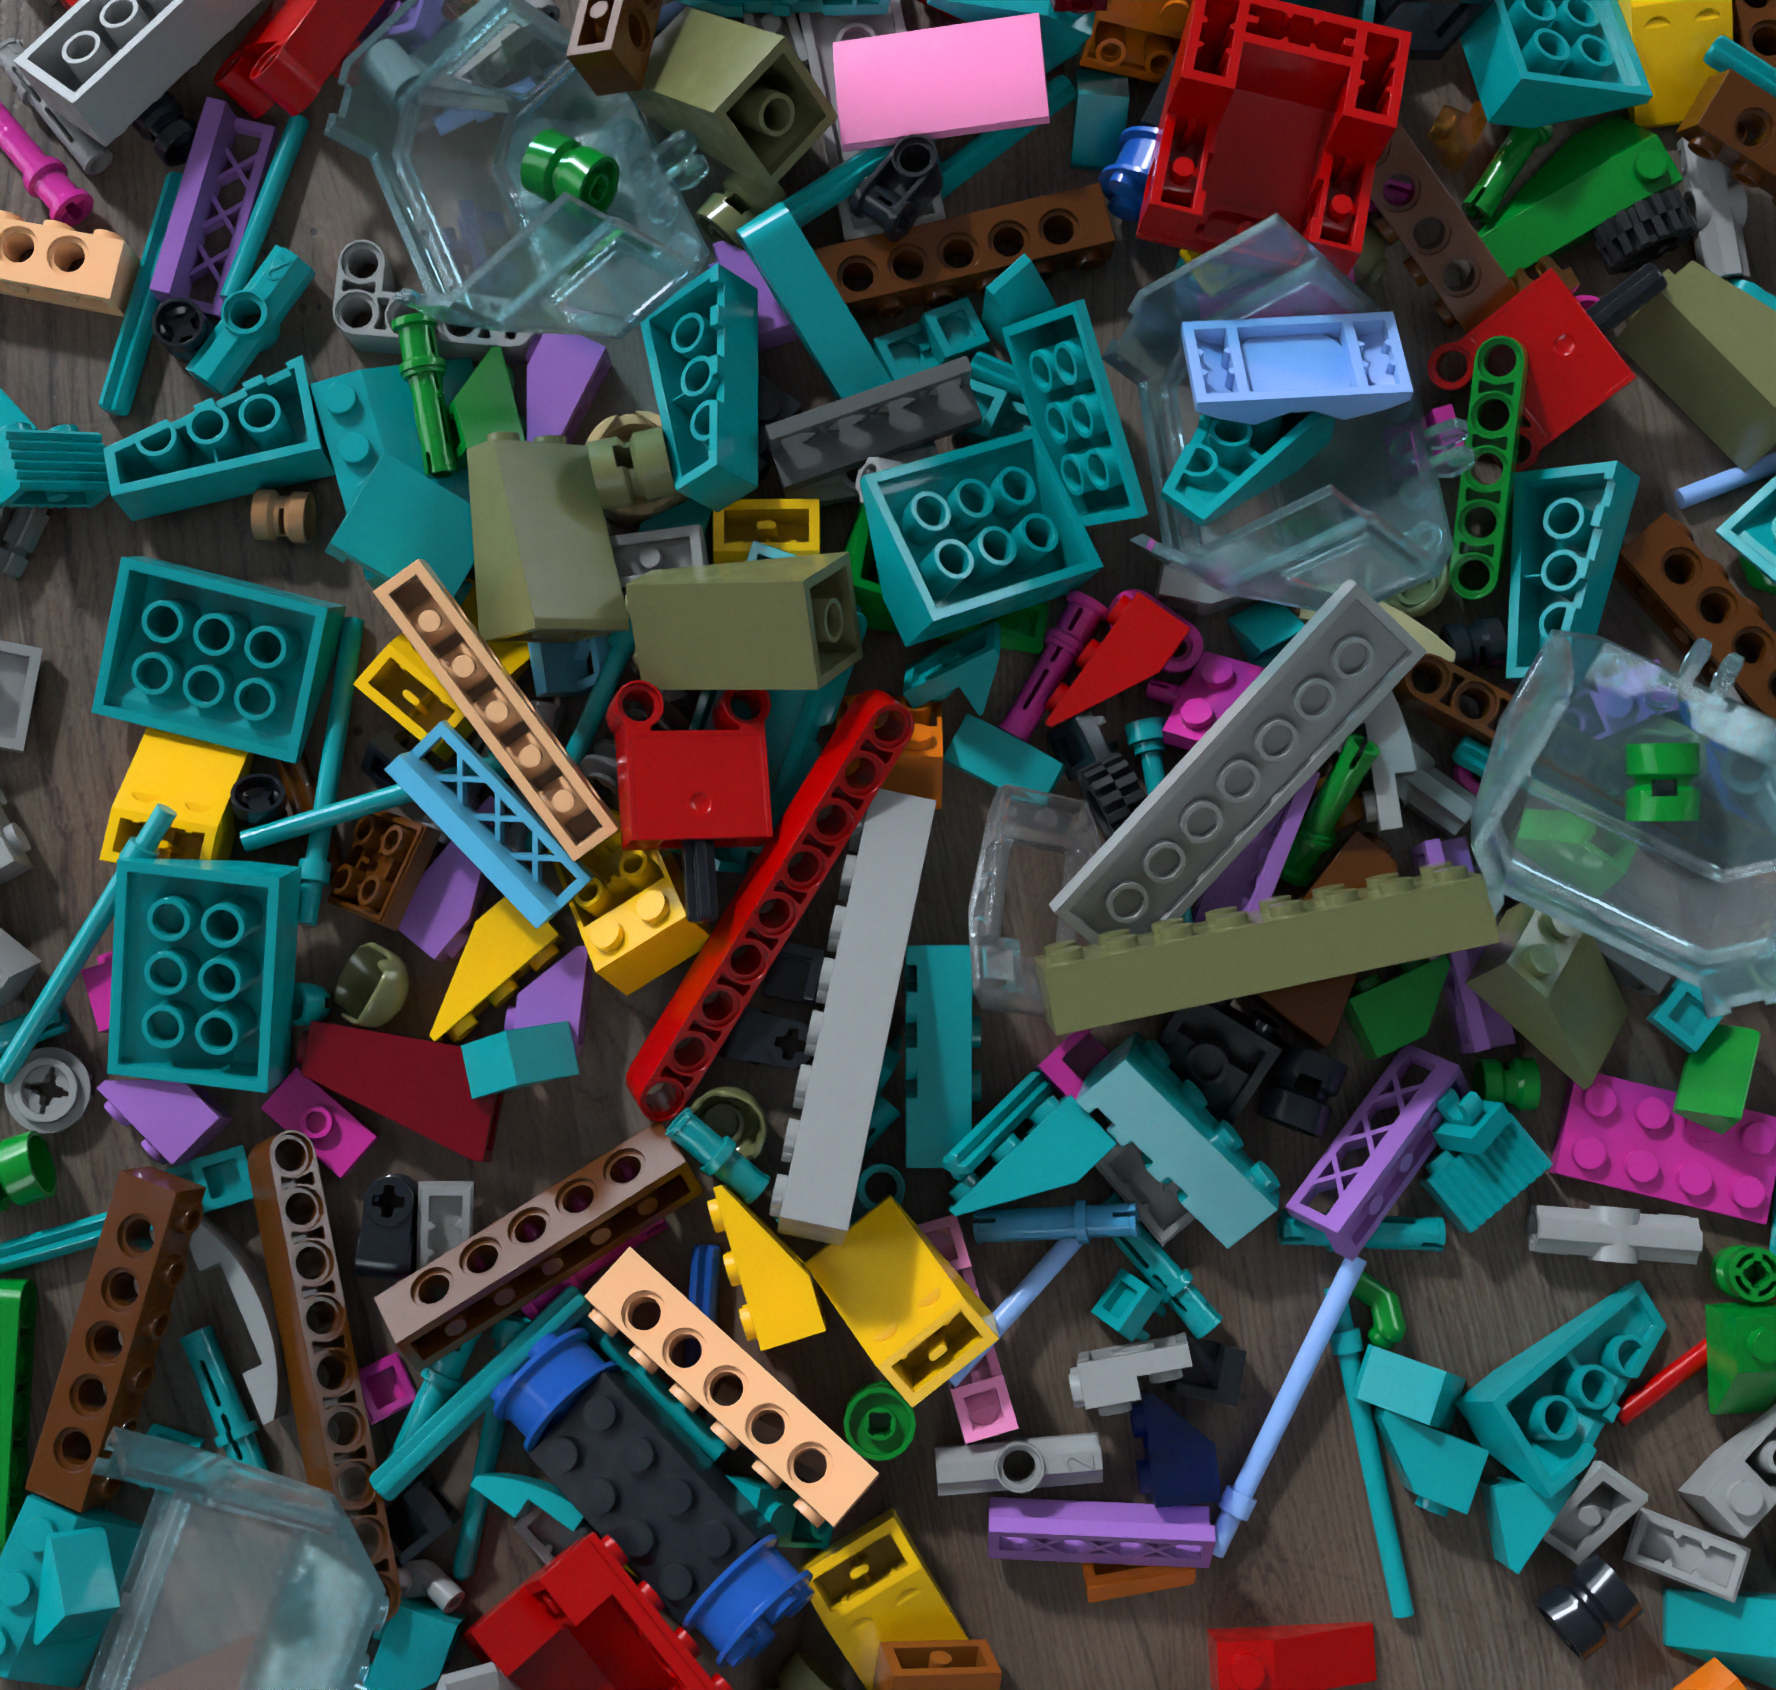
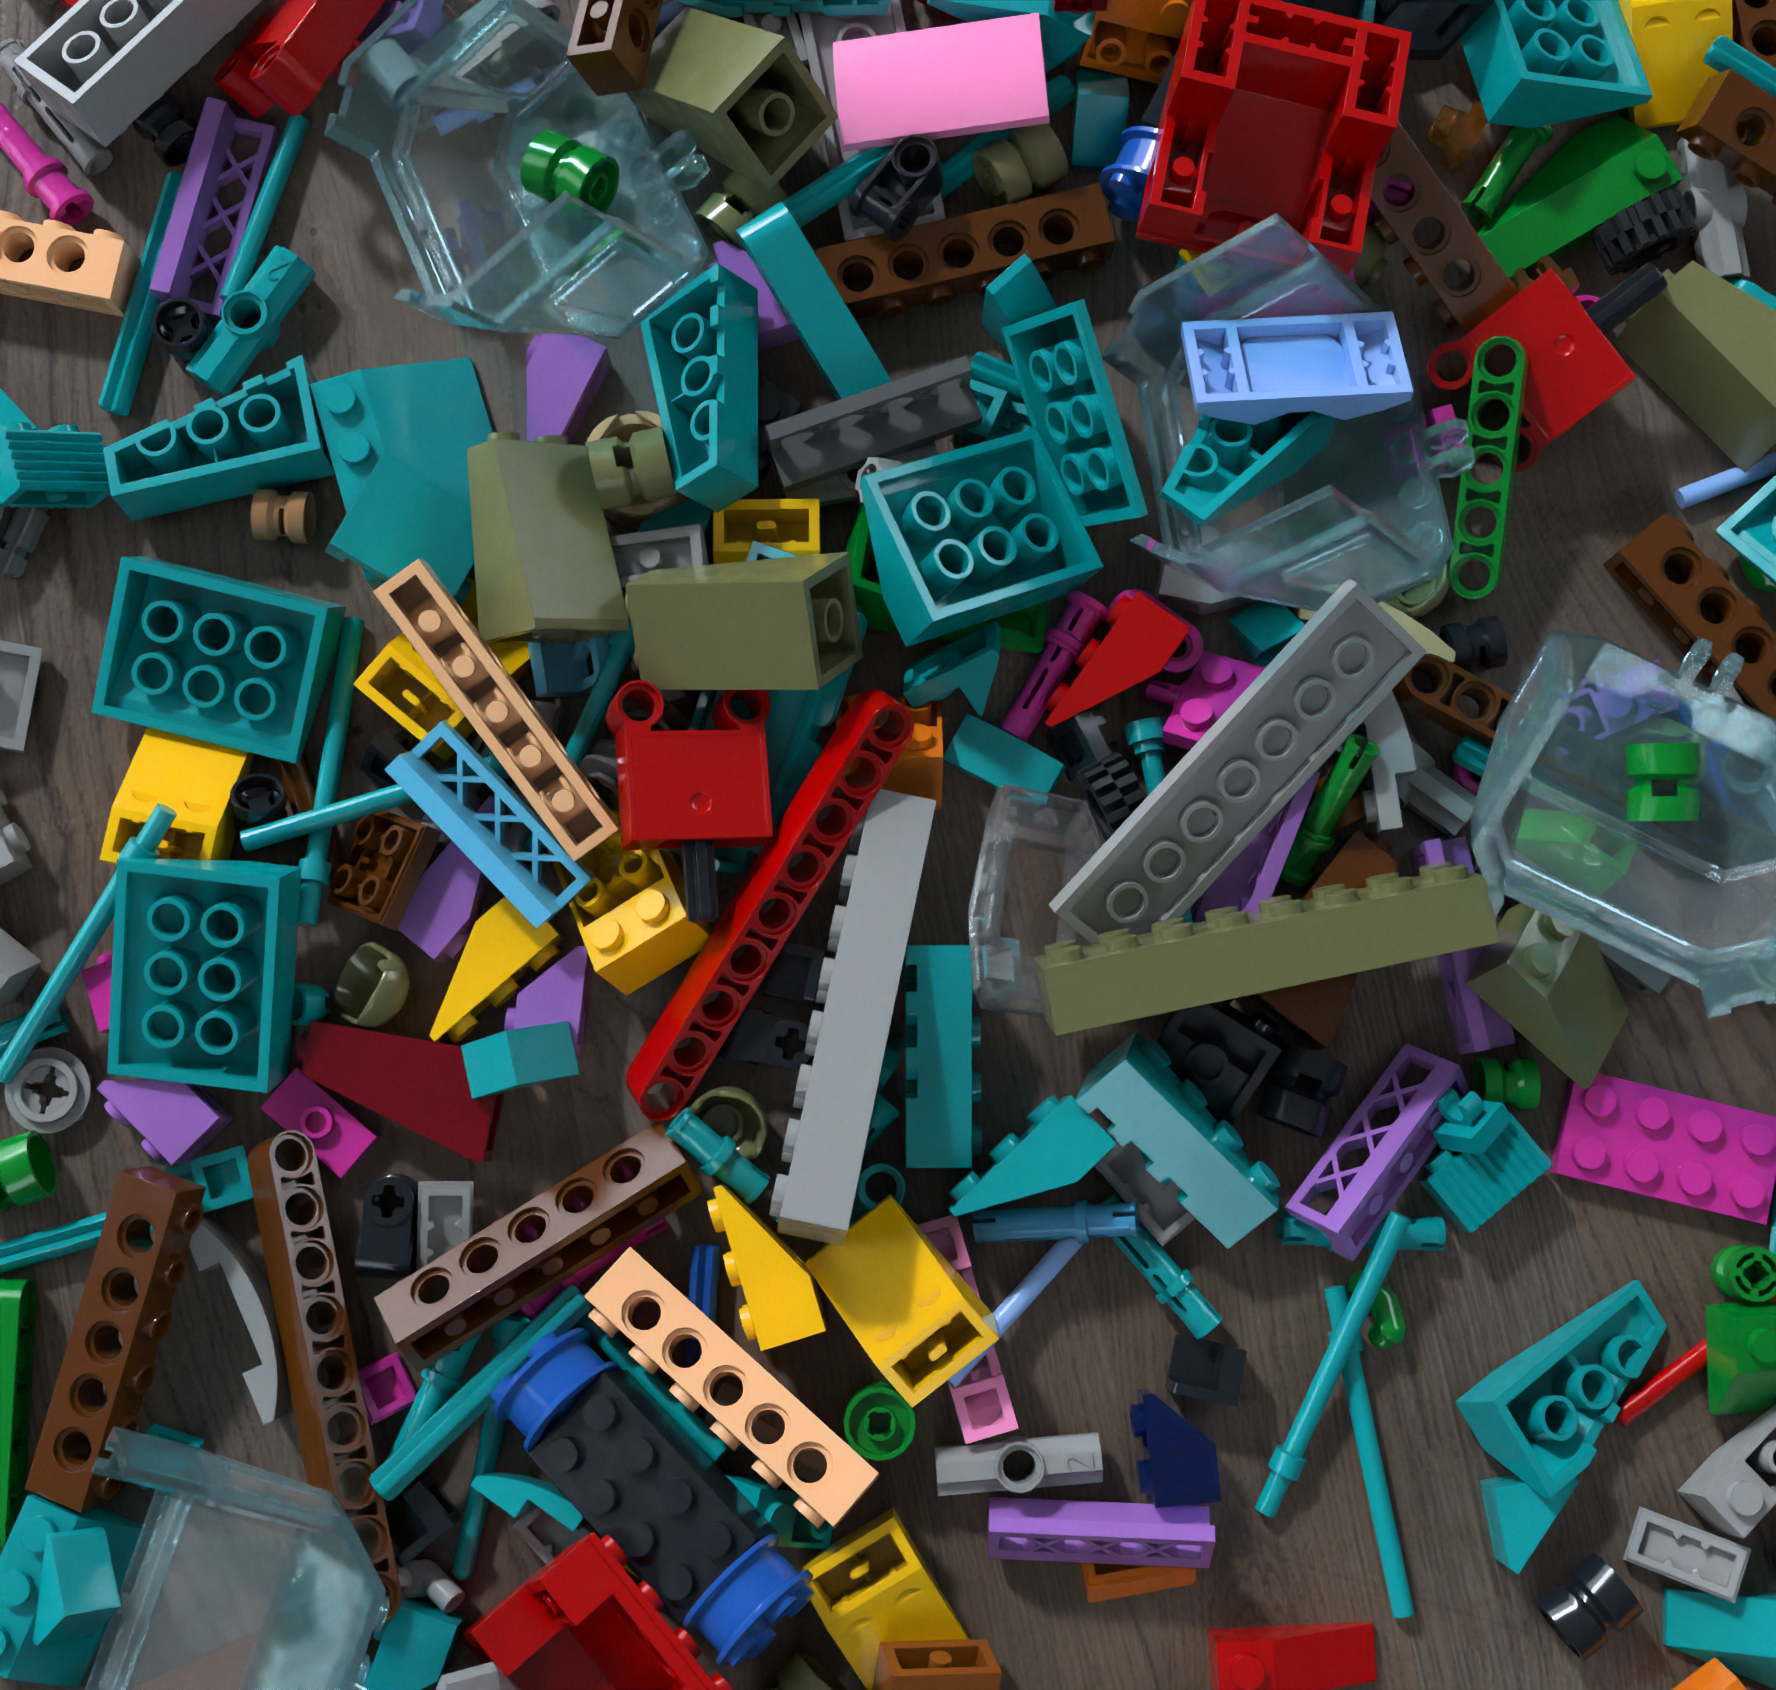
(223, 1399): teal pin -> none
(375, 295): light grey beam -> none
(424, 372): green pin -> none
(484, 406): green slope -> none
(934, 340): teal slope -> none
(996, 1126): teal axle -> none
(1025, 161): none -> olive wheel
(1070, 1062): dark pink panel -> none
(1110, 1375): light grey plate -> none
(1128, 1305): teal tile -> none
(1238, 1499): light blue bar -> none
(1288, 1458): none -> teal bar
(1396, 1010): green slope -> none
(1408, 1387): teal slope -> none
(1431, 1462): teal slope -> none
(1563, 552): teal wedge -> none
(1594, 1511): light grey slope -> none
(1614, 1234): light grey piece -> none
(1683, 1016): teal tile -> none
(1718, 1078): green slope -> none

